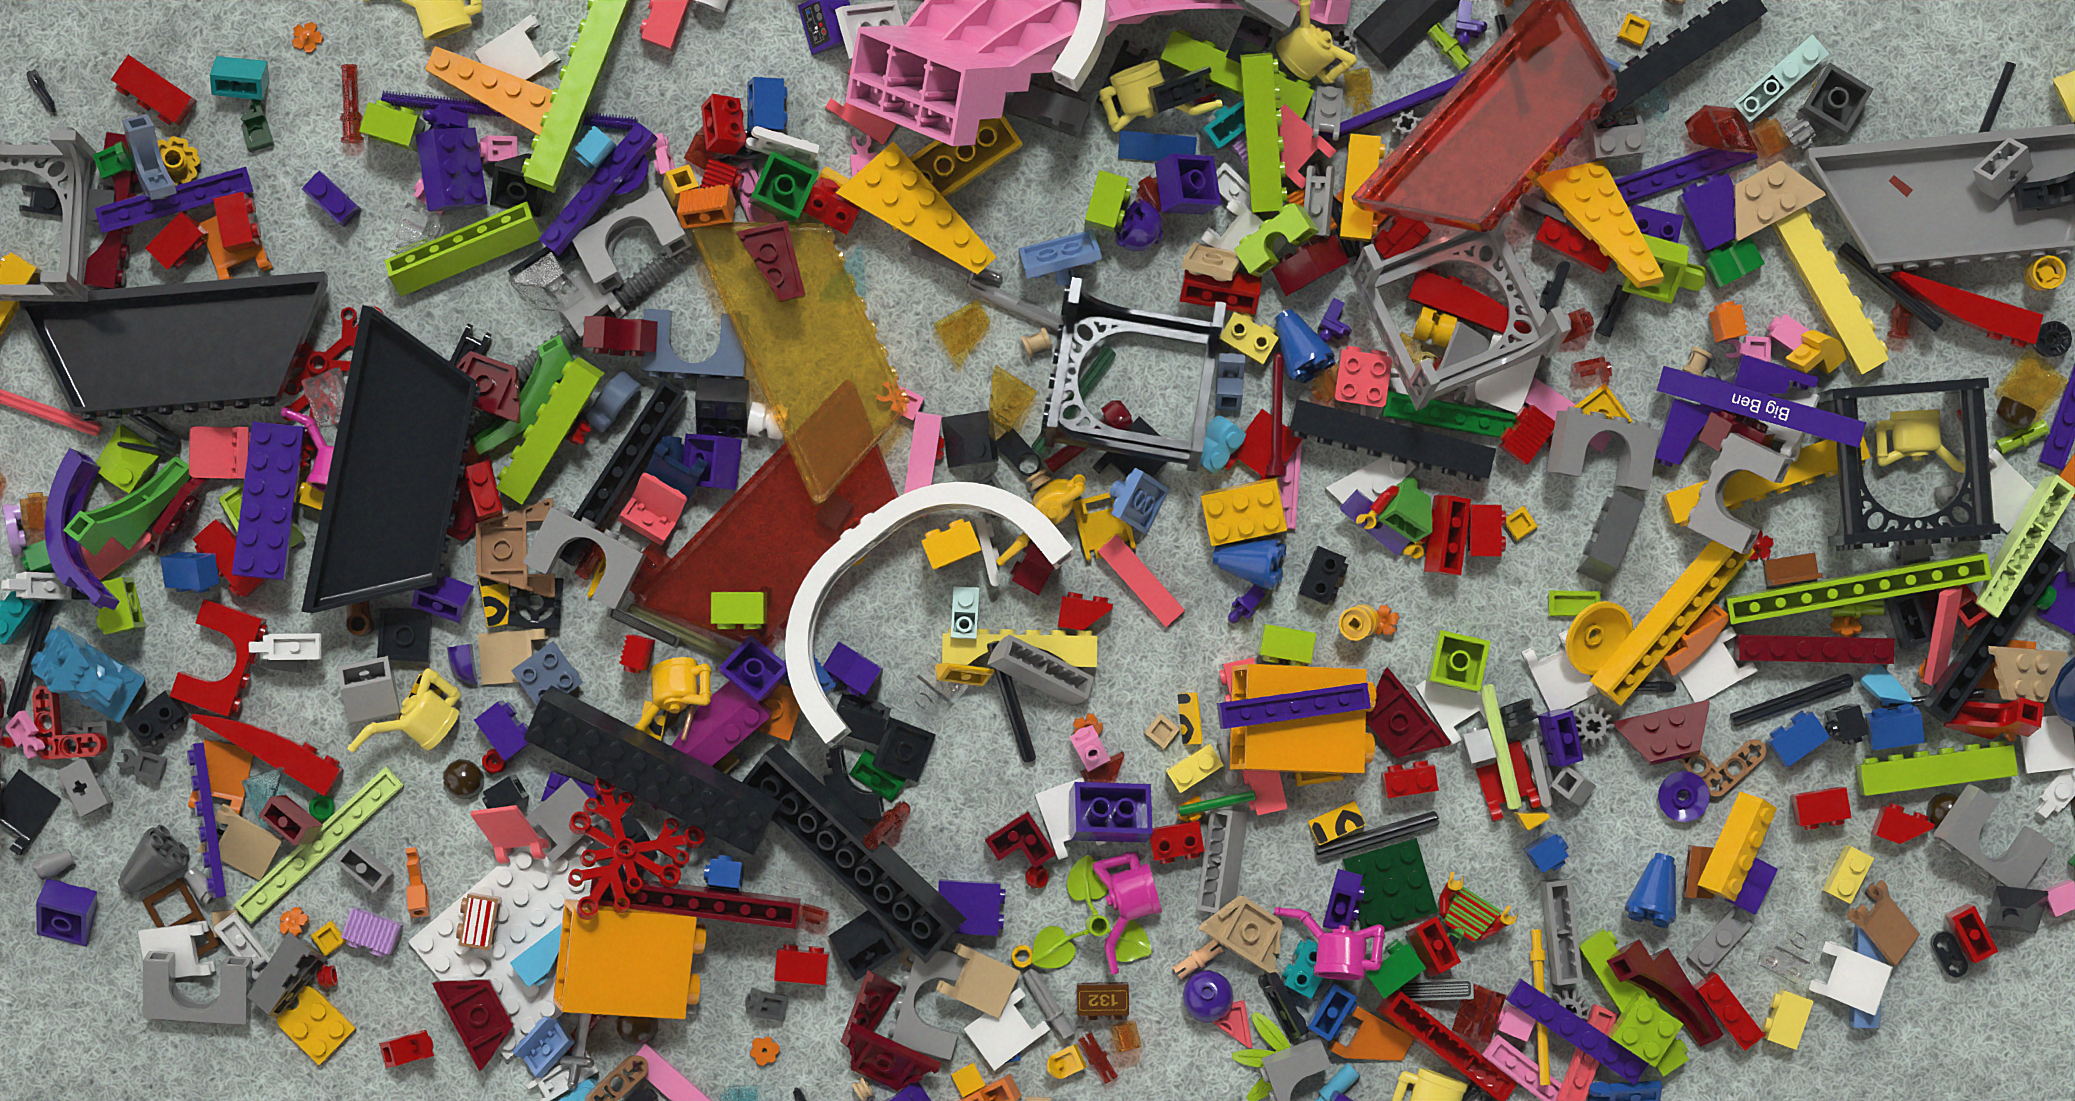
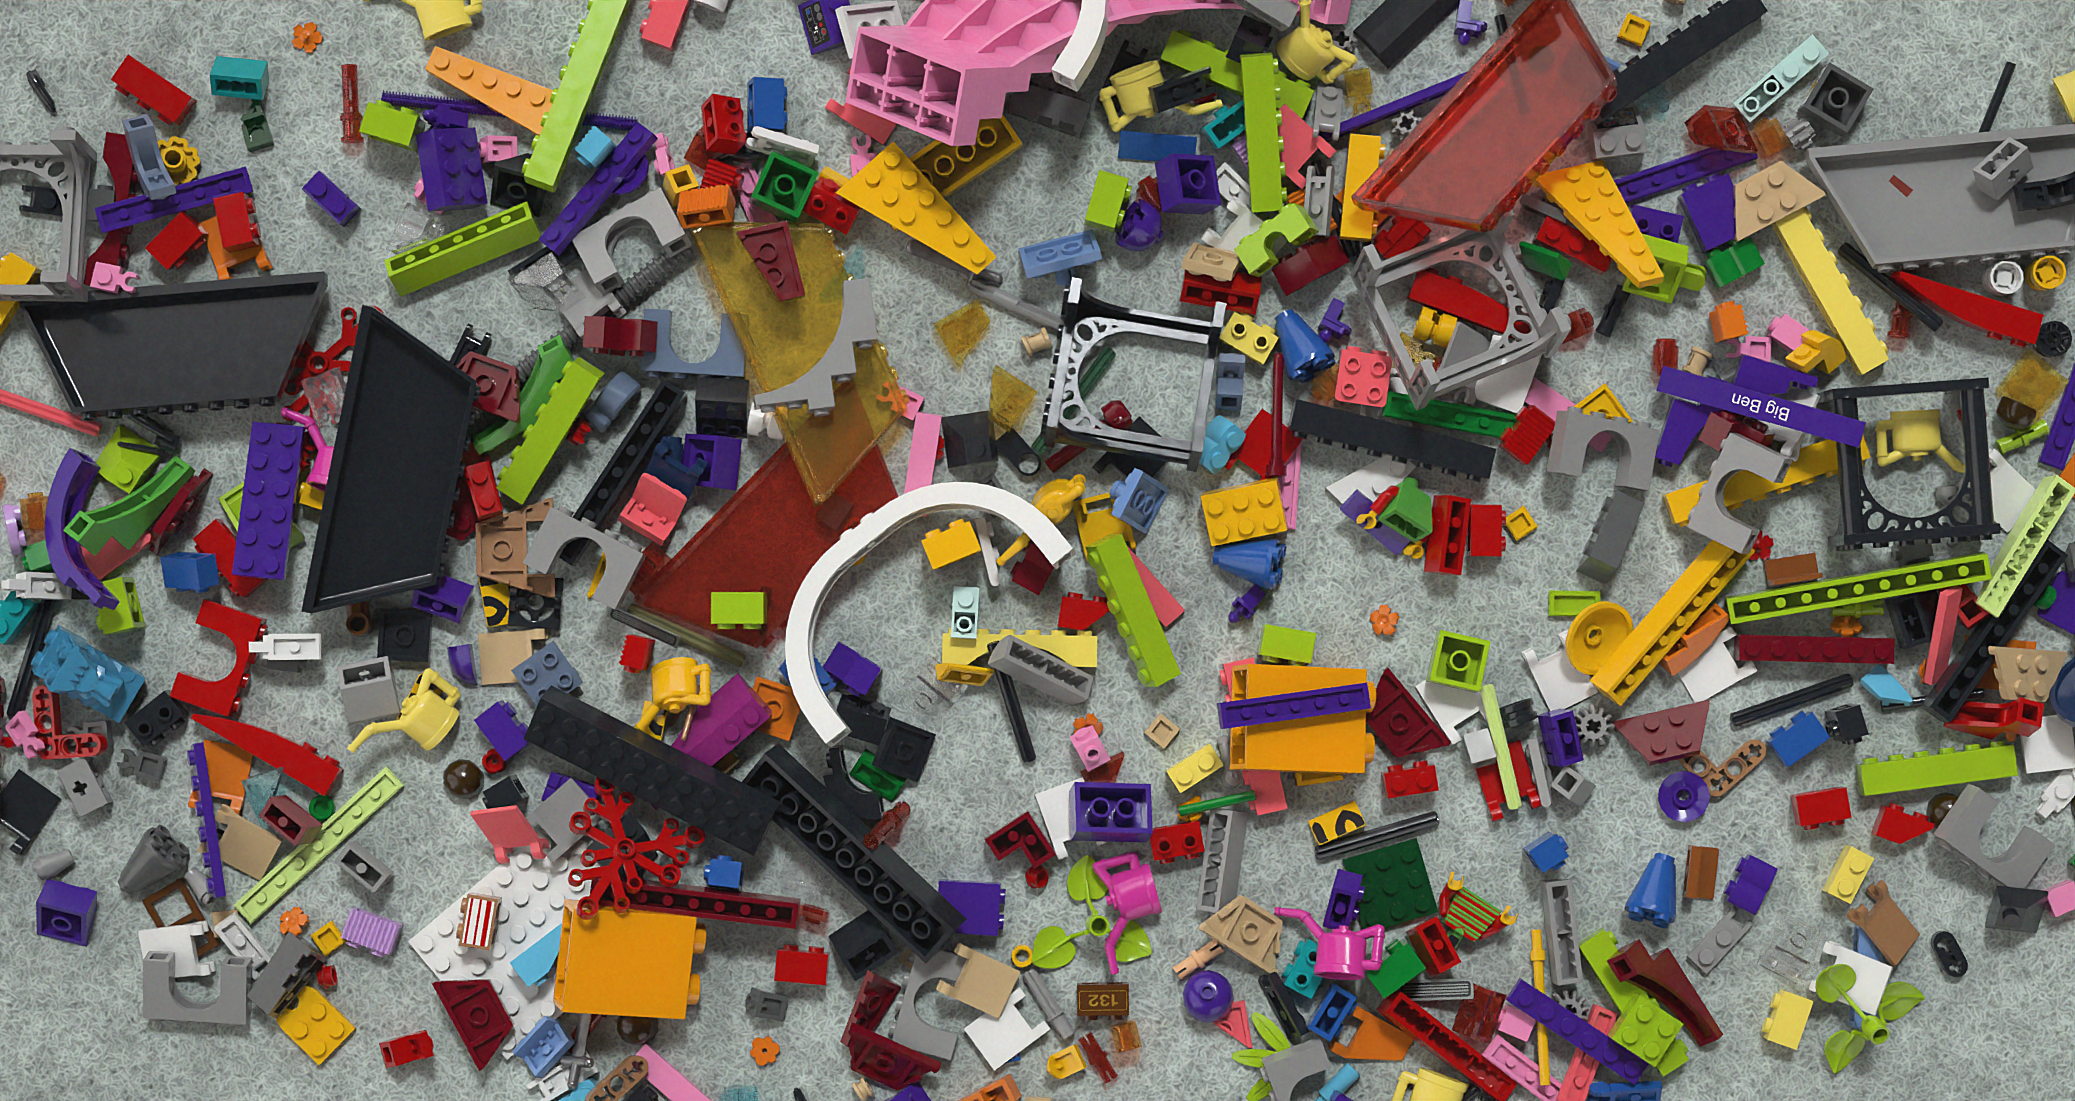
(110, 277): none -> bright pink plate
(113, 160): green tile -> none
(218, 452): coral bracket -> none
(416, 892): orange piece -> none
(516, 53): white flag -> none
(592, 556): clear red pin -> none
(754, 669): dark purple slope -> none
(838, 364): none -> light grey arch
(968, 1079): yellow tile -> none
(1038, 479): tan bush -> none
(1132, 610): none -> lime brick
(1190, 718): yellow slope -> none
(1322, 575): black brick -> none
(1358, 622): yellow wheel -> none
(1449, 47): lime pin -> none
(1530, 819): yellow slope -> none
(1544, 260): none -> green slope
(1588, 368): clear red bracket -> none
(1658, 687): black piece -> none
(1664, 354): none -> clear red brick
(1728, 1011): red brick -> none
(1737, 846): yellow brick -> none
(1894, 727): blue brick -> none
(1896, 1002): none -> lime plant
(1971, 933): red brick -> none
(2002, 278): none -> white wheel

